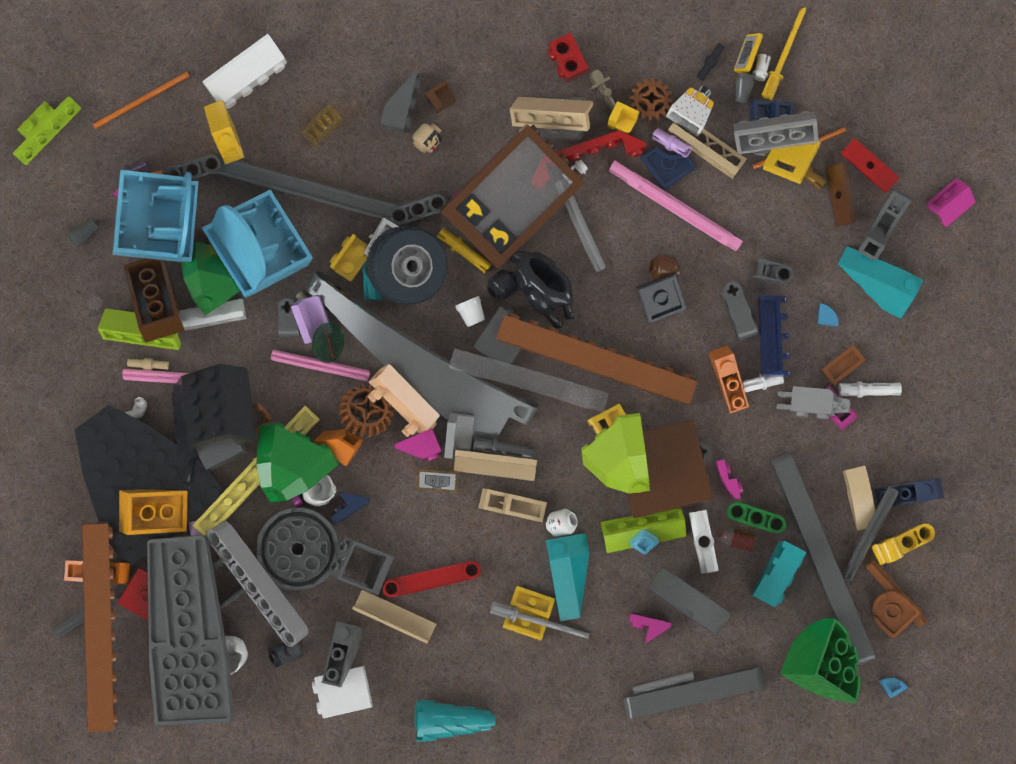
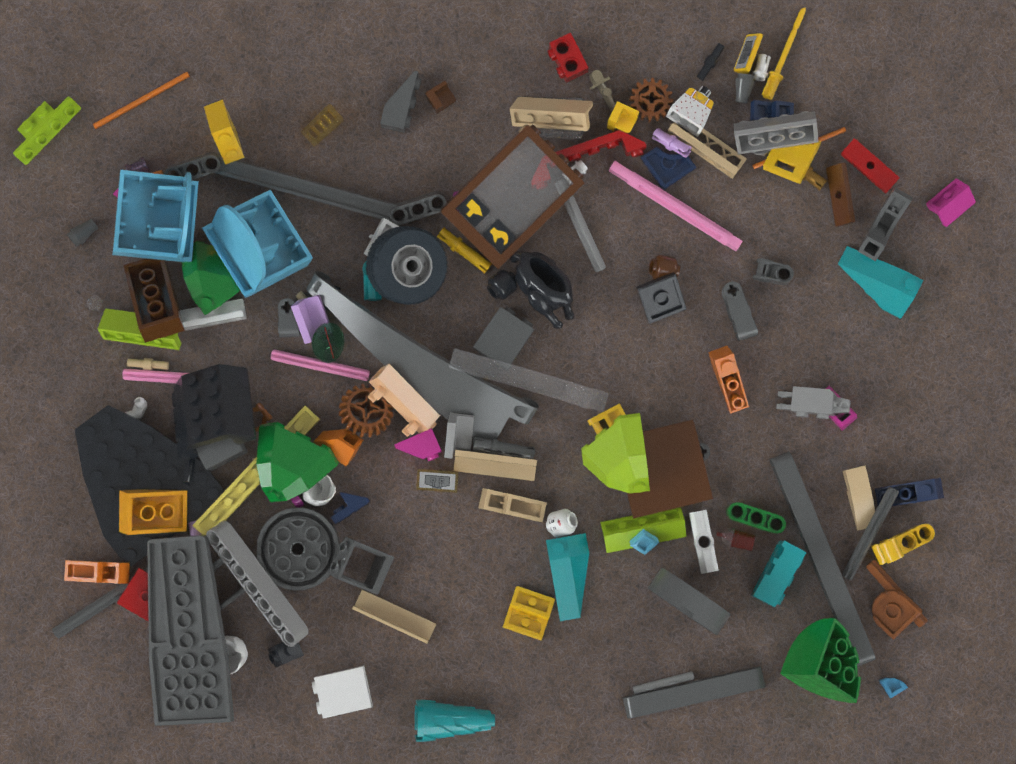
(97, 626): dark orange brick -> none
(245, 72): white slope -> none
(342, 653): dark grey slope -> none
(350, 258): yellow bracket -> none
(427, 138): tan head -> none
(431, 579): red piece -> none
(471, 311): white piece -> none
(512, 613): light grey piece -> none
(595, 359): dark orange brick -> none
(655, 626): dark pink slope -> none
(731, 485): dark pink slope -> none
(761, 382): white axle -> none
(771, 336): clear blue hinge -> none
(827, 316): dark azure tile -> none
(843, 365): dark orange tile -> none
(863, 389): white pin -> none

